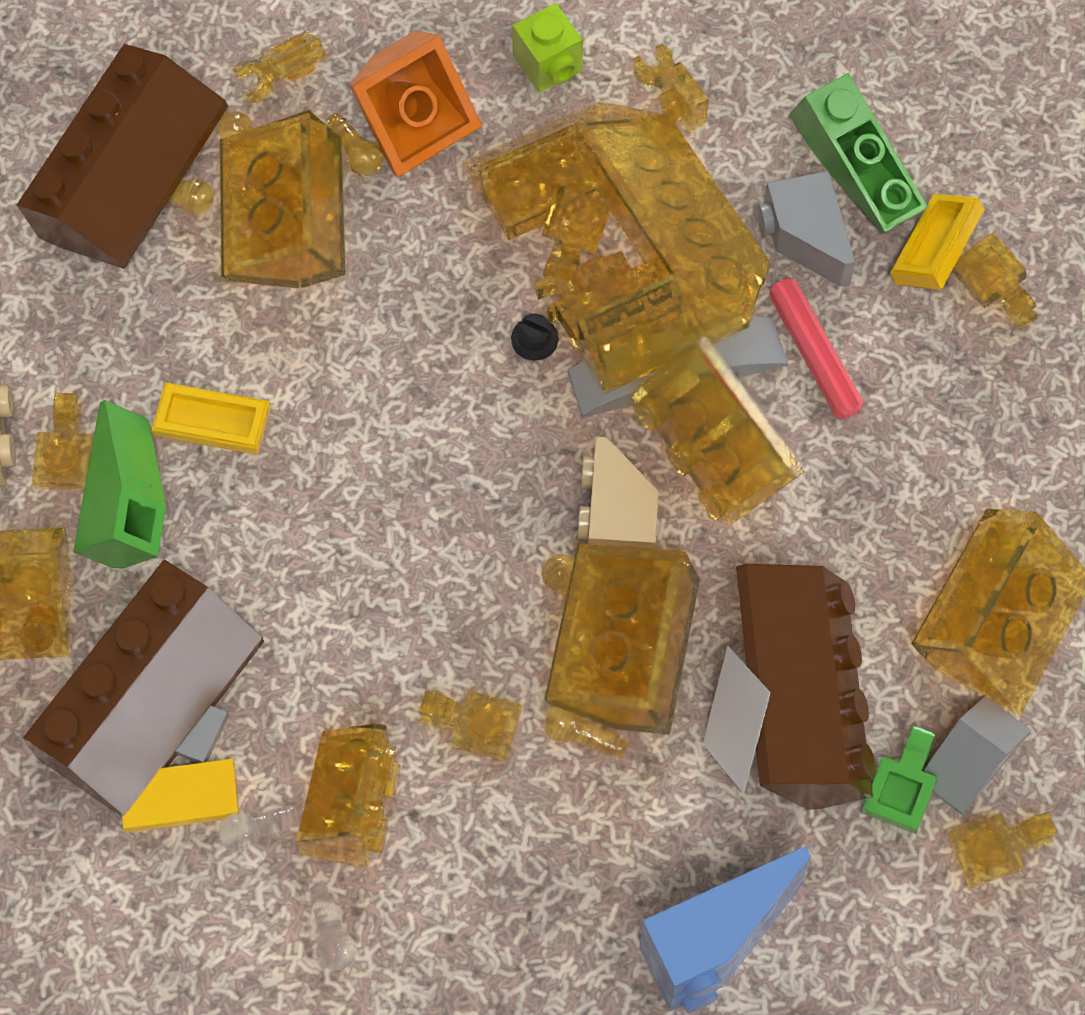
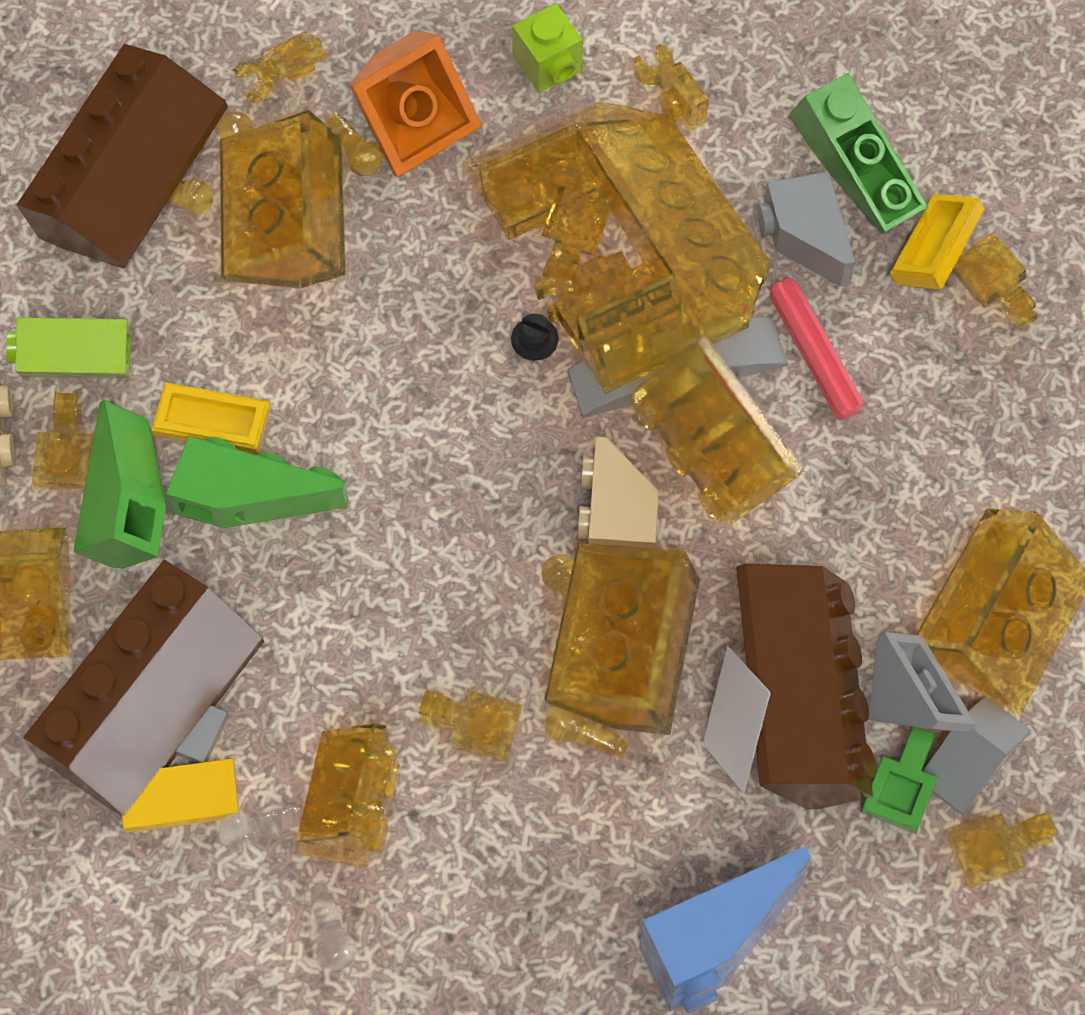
(70, 348): none -> lime brick
(239, 488): none -> bright green slope
(913, 687): none -> light grey slope

